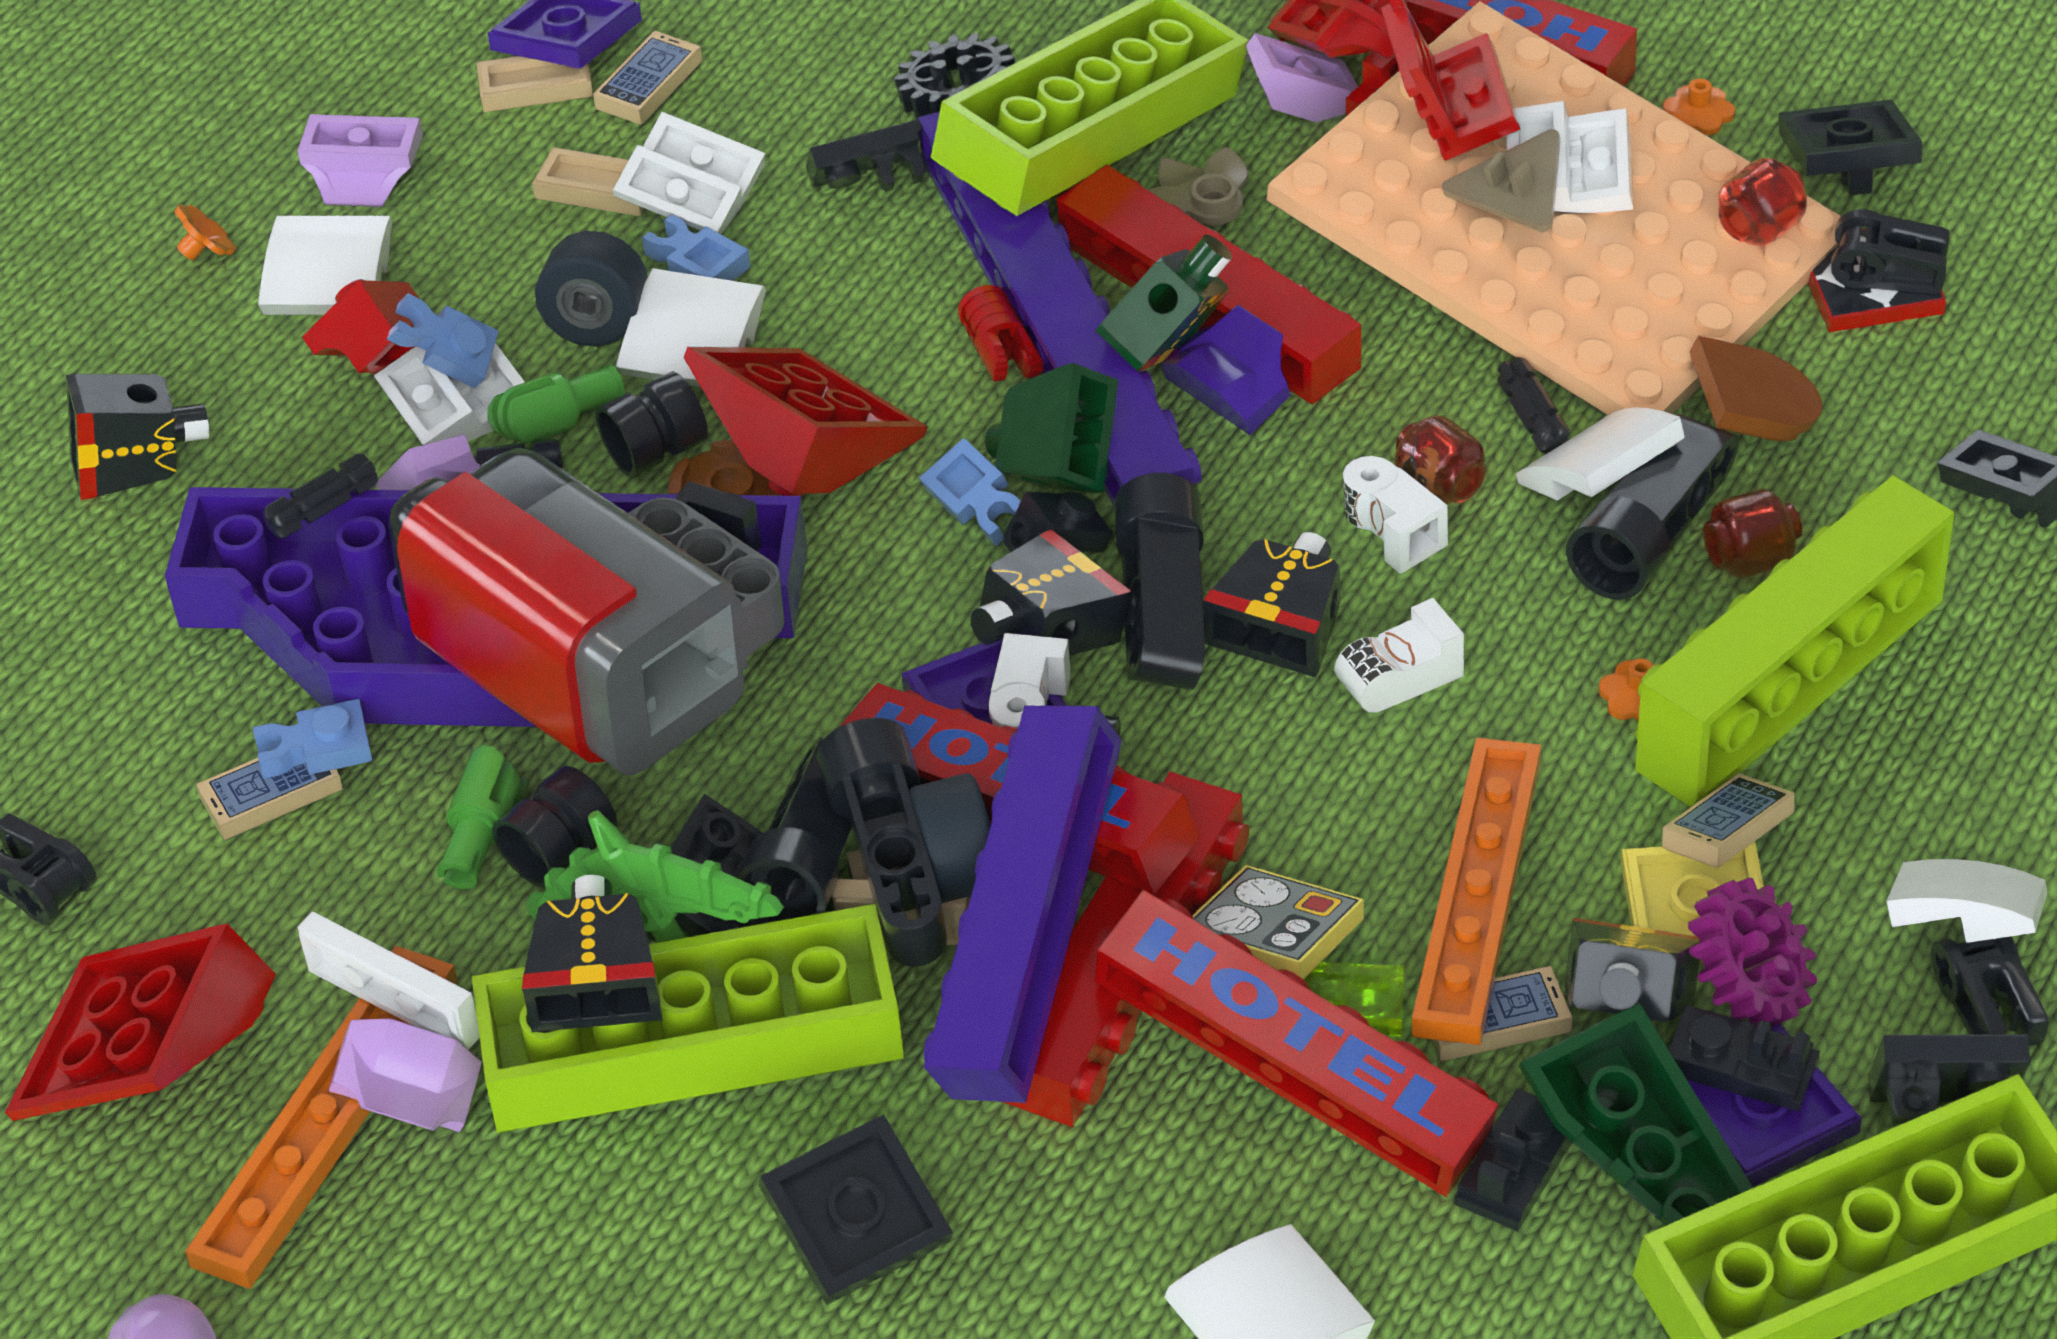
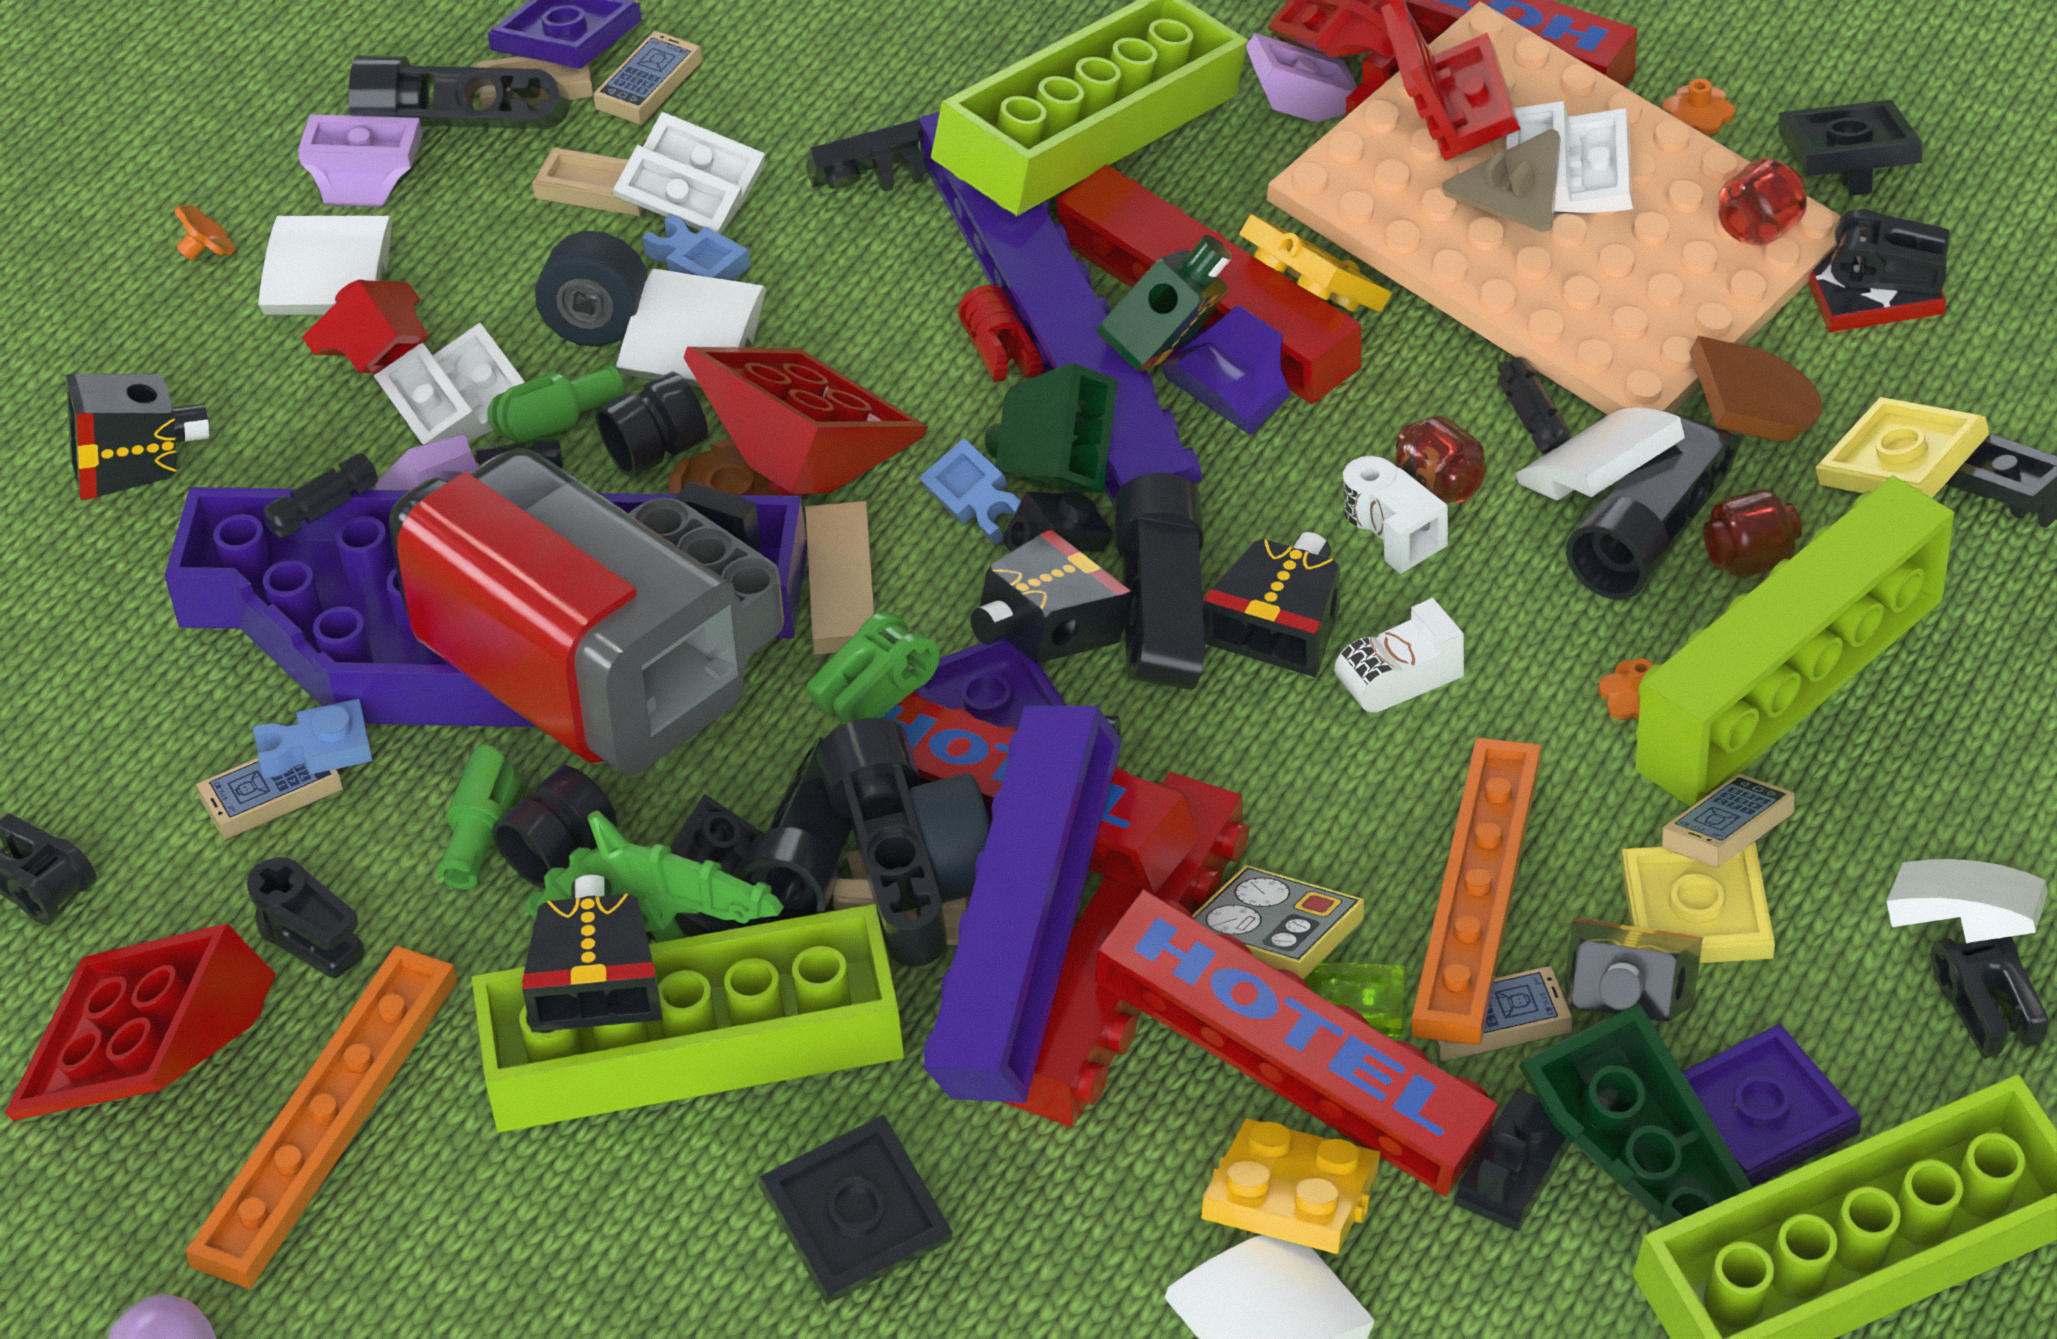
(304, 916): none -> black piece
(388, 980): white tile -> none
(396, 89): none -> black beam
(406, 1073): lavender slope -> none
(451, 339): medium blue plate -> none
(838, 573): none -> tan tile
(871, 670): none -> bright green piece
(929, 76): black gear -> none
(1026, 675): white leg -> none
(1205, 193): dark tan plate -> none
(1291, 1185): none -> yellow plate
(1314, 267): none -> yellow plate
(1744, 1057): black plate -> none
(1752, 952): magenta gear -> none
(1906, 441): none -> light yellow tile
(1929, 1069): black hinge -> none

